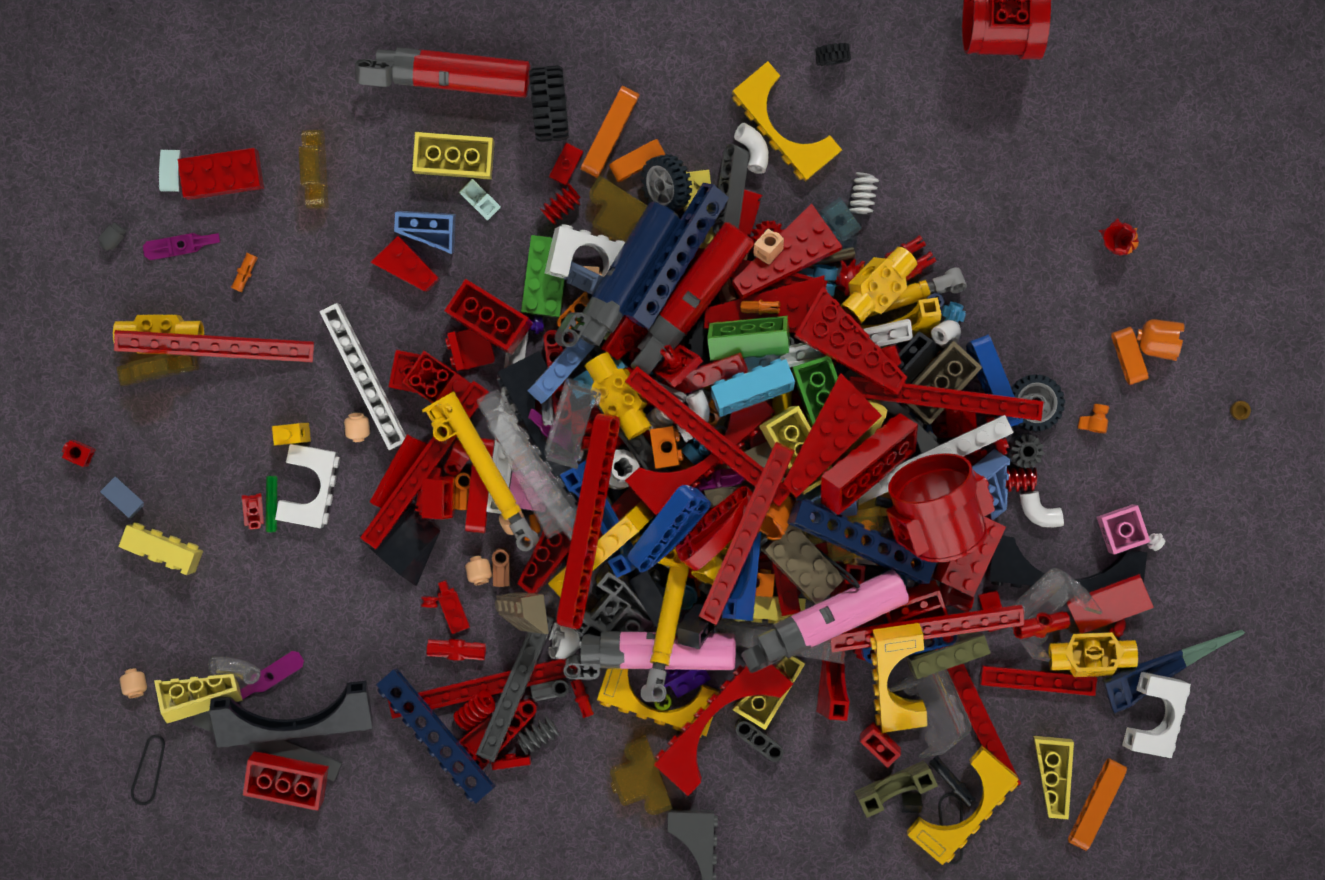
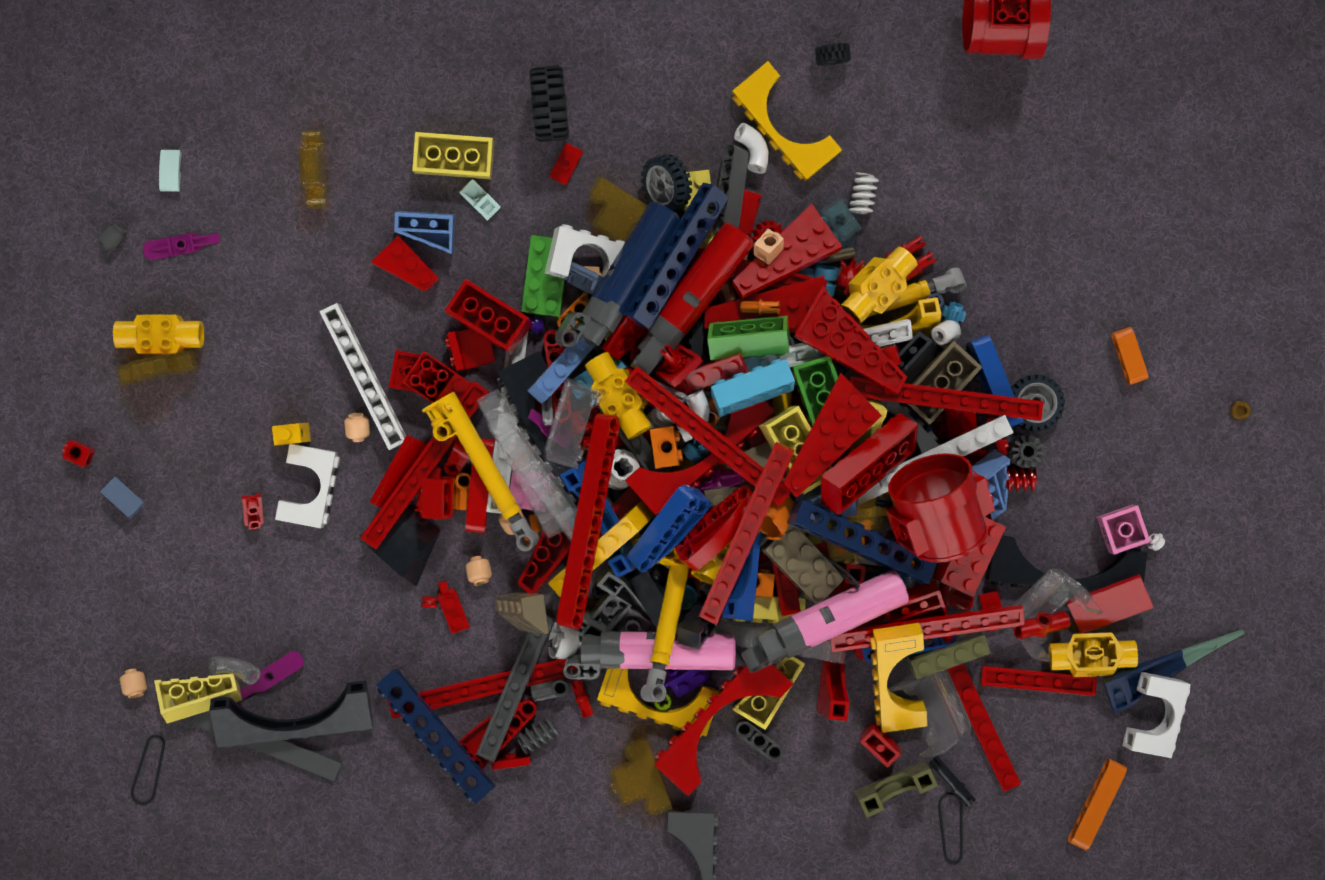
(160, 548): light yellow wedge -> none
(213, 346): red plate -> none
(220, 173): red brick -> none
(244, 272): orange pin -> none
(271, 503): green axle -> none
(285, 780): red brick -> none
(445, 71): red piece -> none
(456, 649): red piece -> none
(475, 711): red piece -> none
(501, 570): nougat piece -> none
(561, 204): red piece -> none
(610, 131): orange beam -> none
(635, 160): orange beam -> none
(911, 803): black slope -> none
(945, 840): yellow arch -> none
(1037, 513): white cylinder -> none
(1055, 768): light yellow wedge -> none
(1096, 423): orange piece -> none
(1119, 628): red arm -> none
(1120, 238): red hair -> none
(1161, 338): orange cylinder -> none

